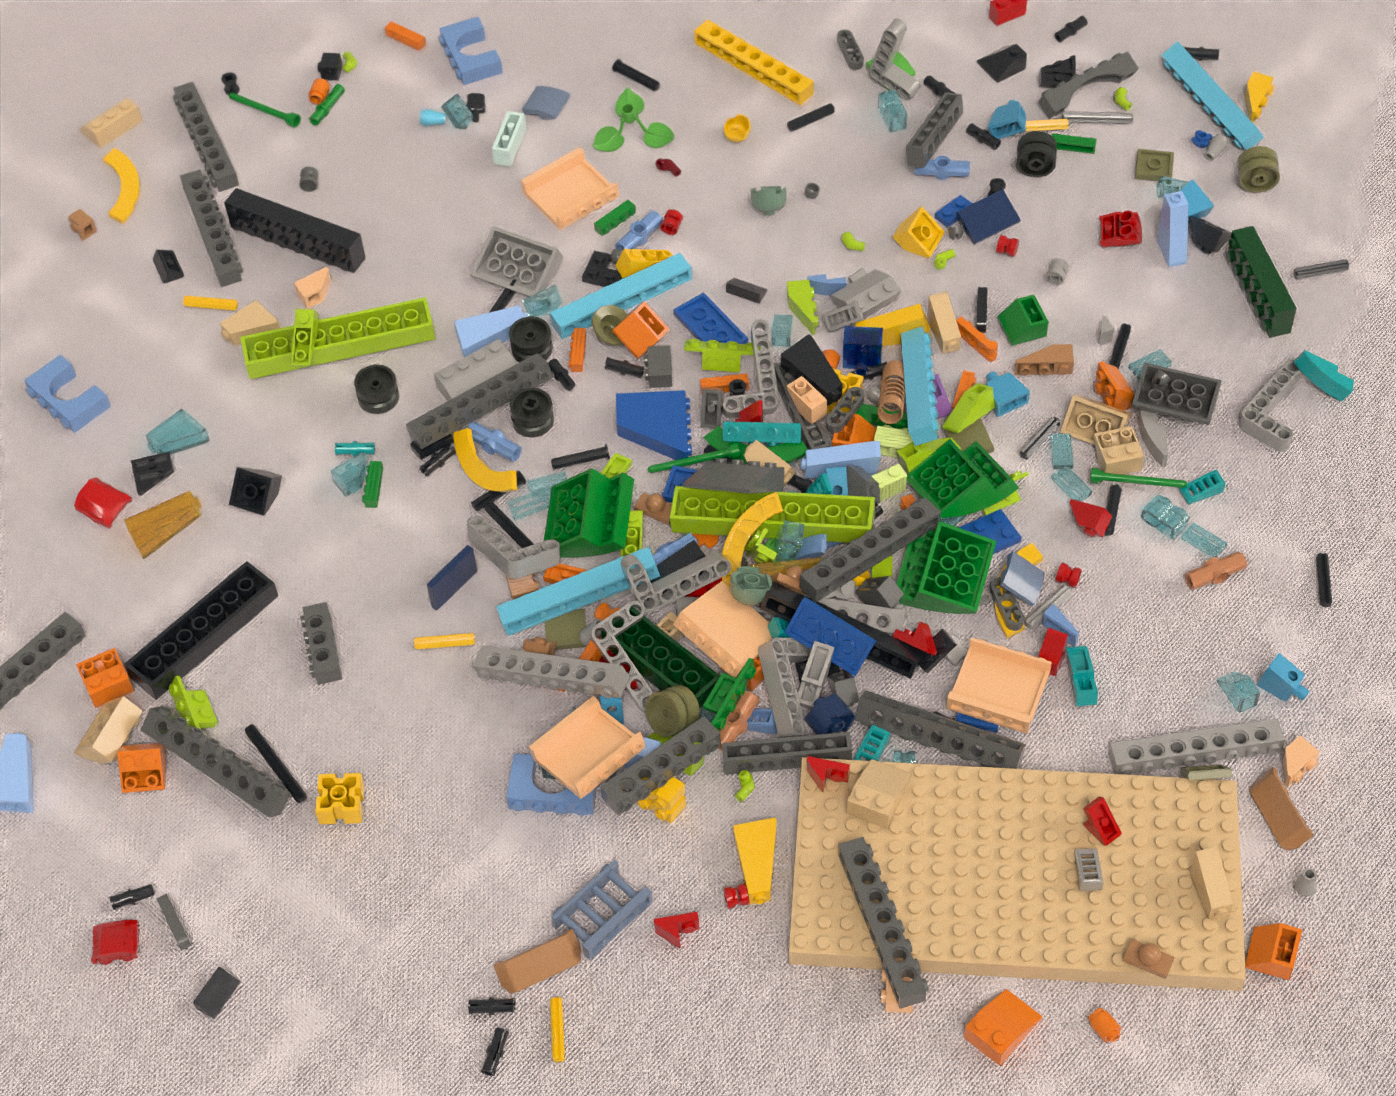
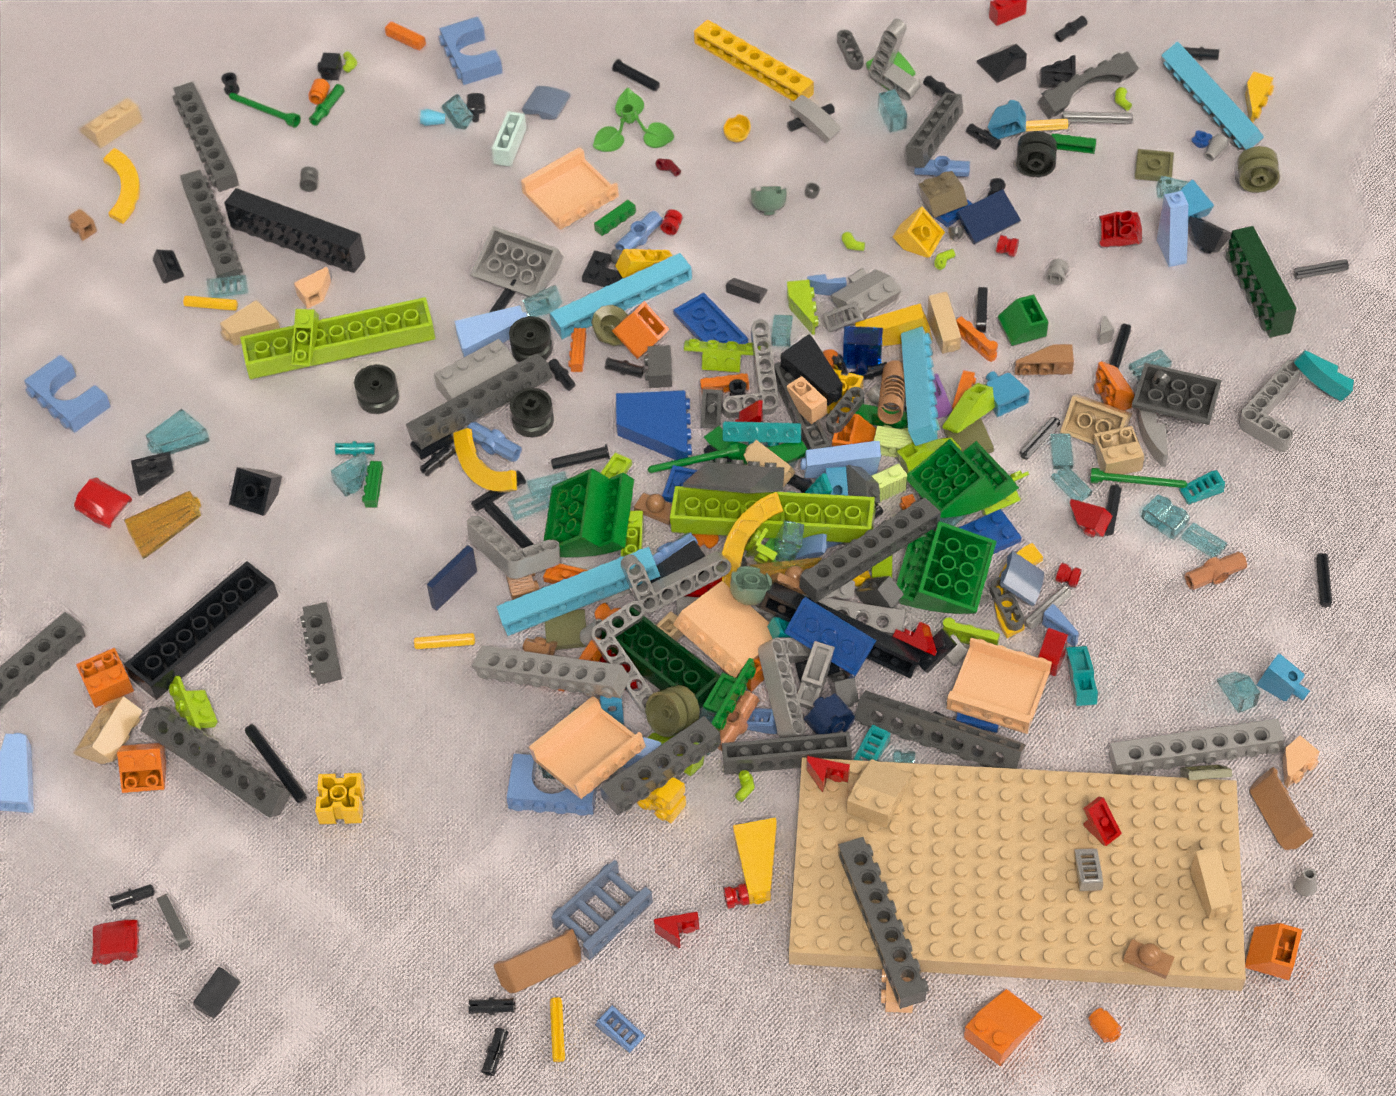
(211, 290): none -> clear light blue slope
(613, 1013): none -> medium blue slope
(815, 118): none -> light grey slope
(840, 364): none -> black axle
(942, 193): none -> dark tan brick
(966, 632): none -> lime plate

